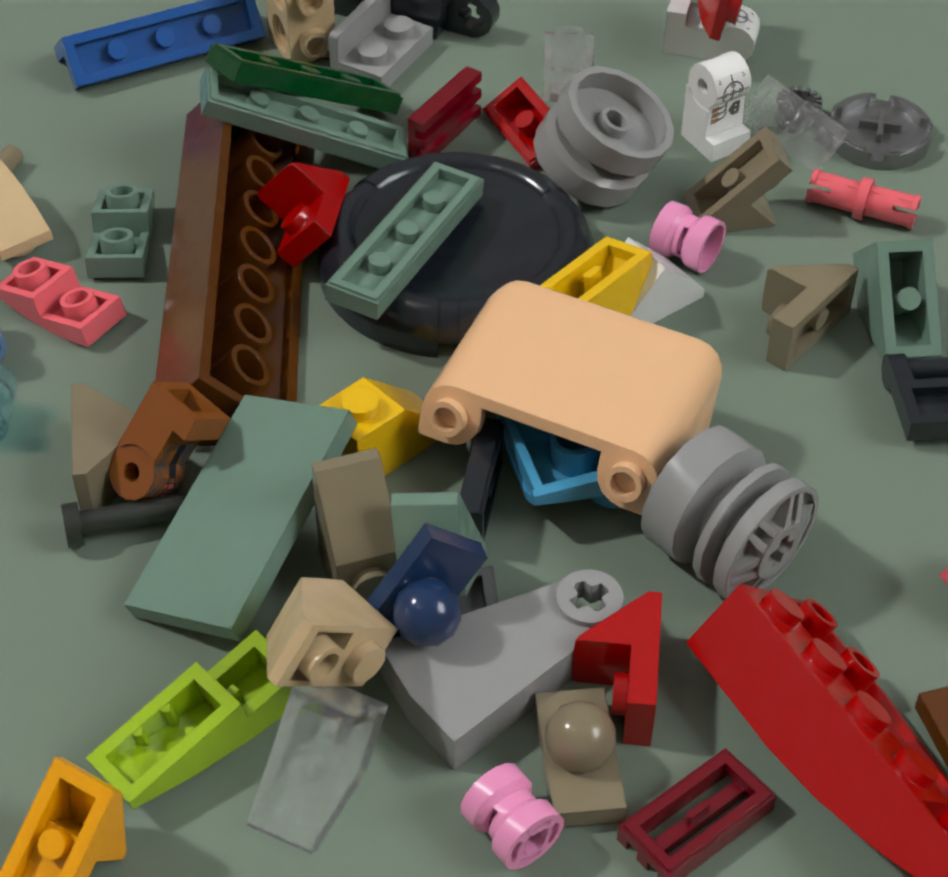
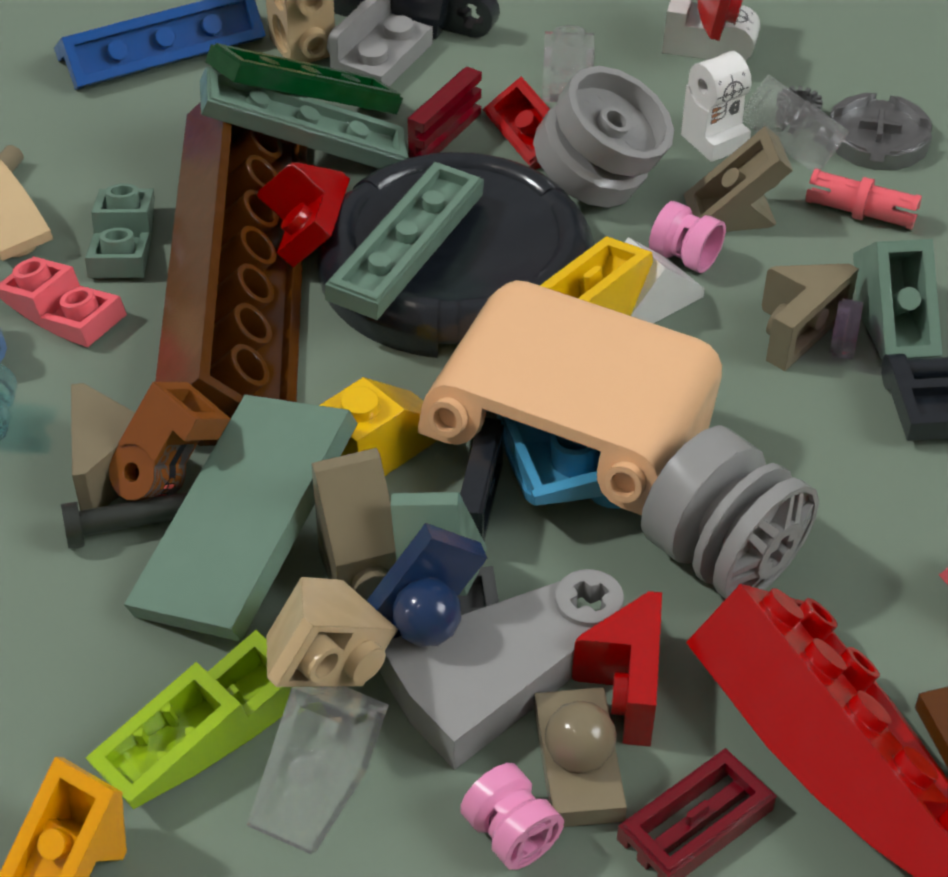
(846, 328): none -> clear purple tile

